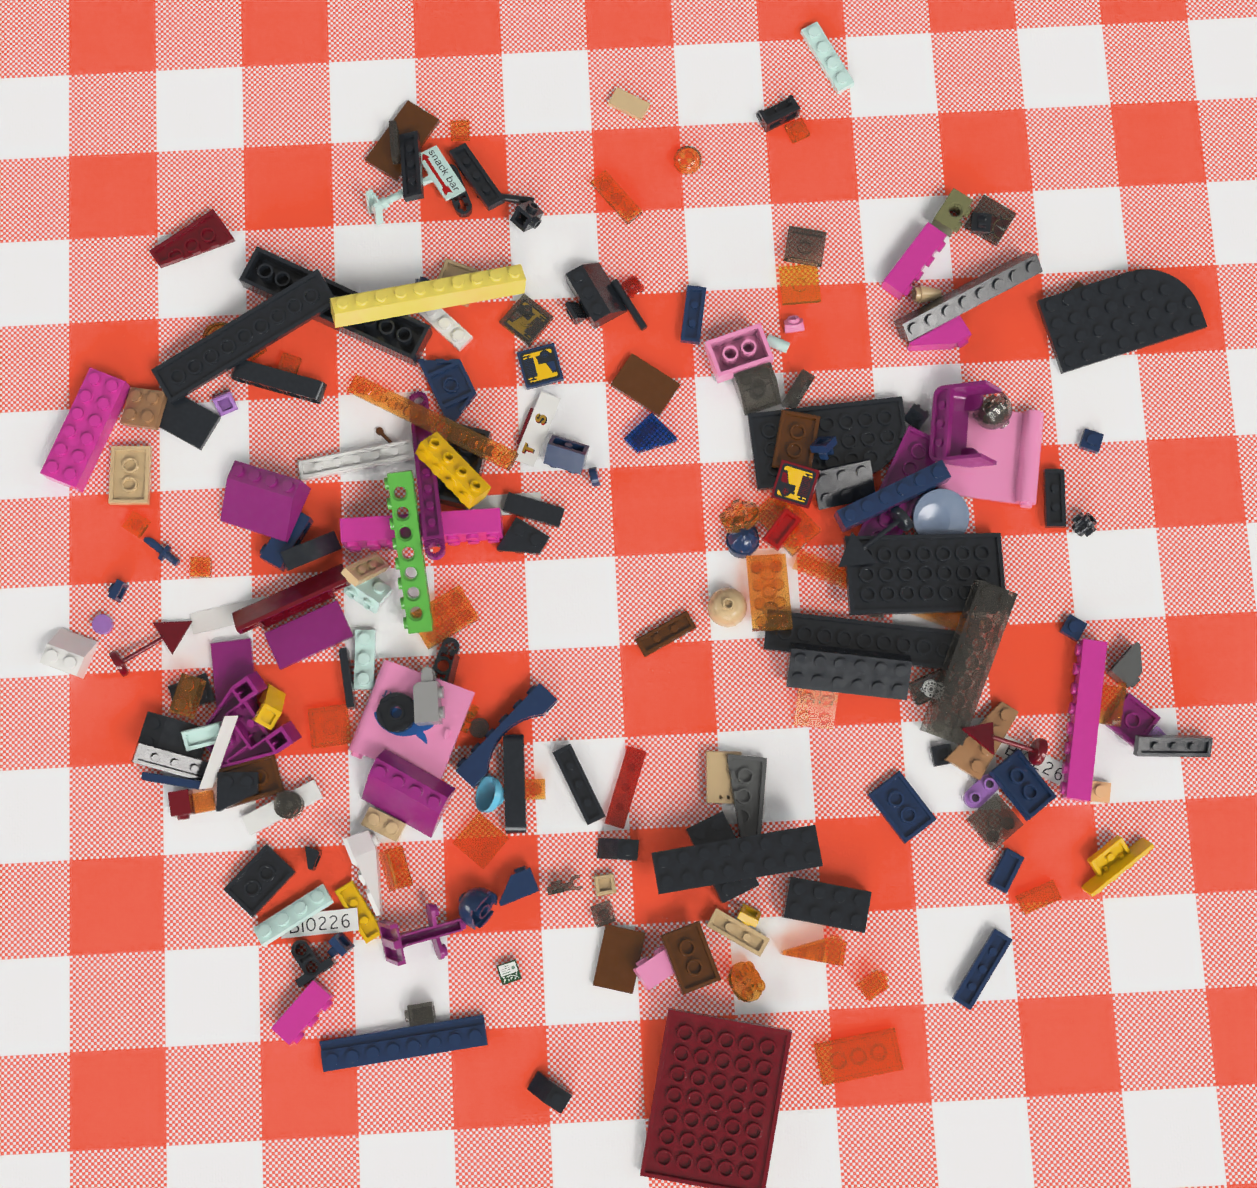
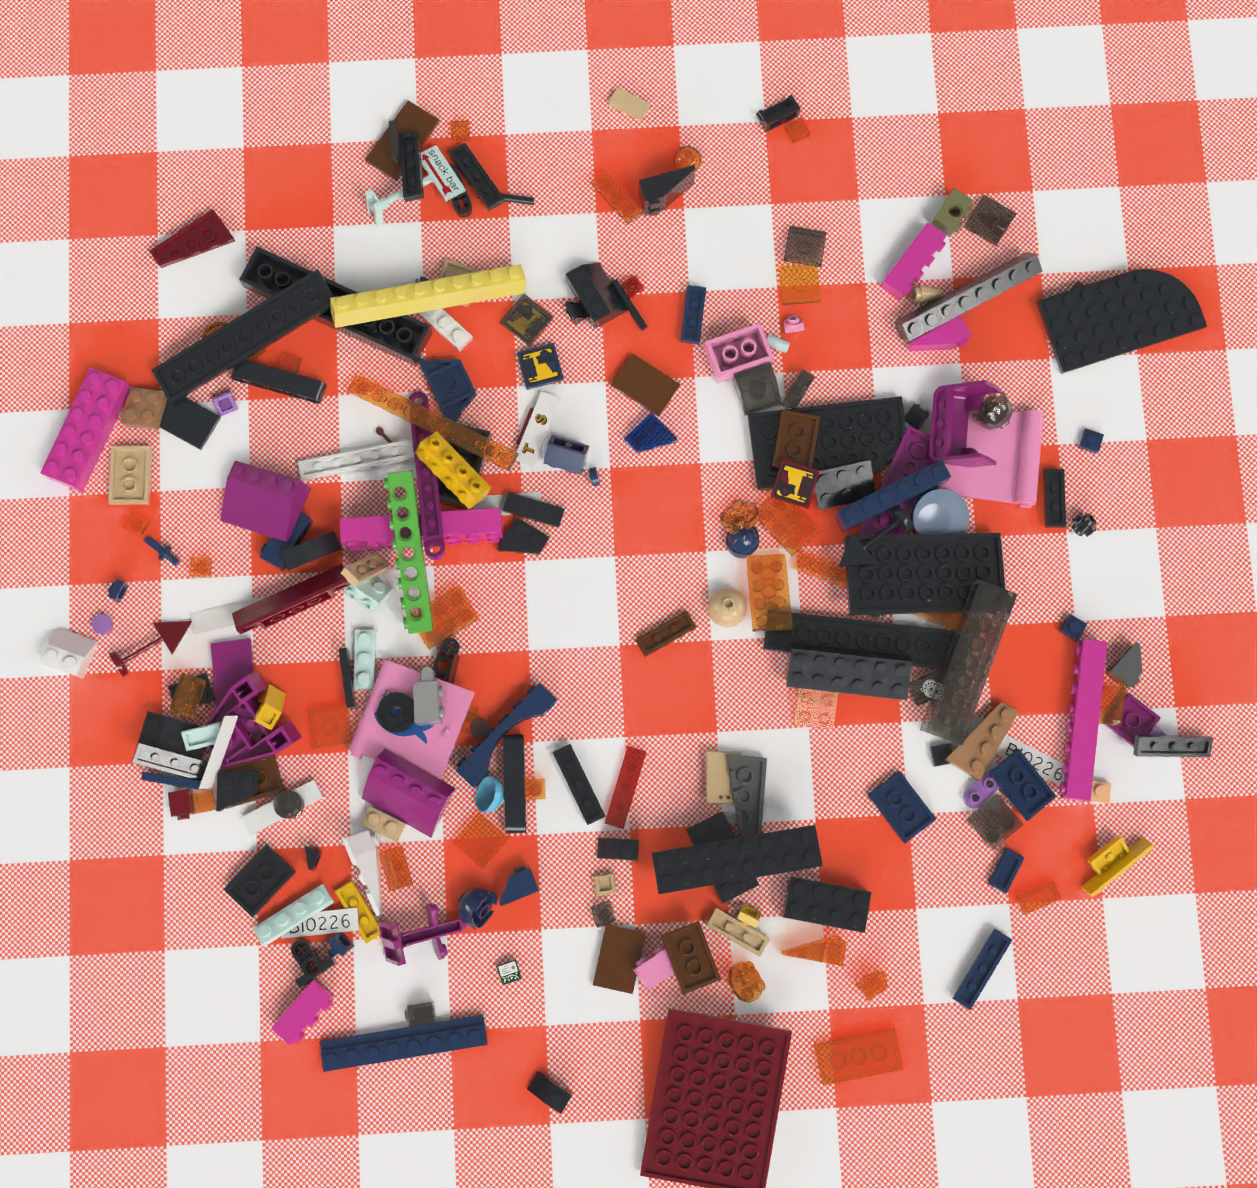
(308, 635): magenta tile -> none
(527, 216): black brick -> none
(560, 887): clear smoke plate -> none
(662, 190): none -> black slope
(781, 529): red tile -> none
(824, 446): dark blue tile -> none
(827, 57): light aqua plate -> none
(980, 223): black tile -> none
(985, 737): dark red piece -> none

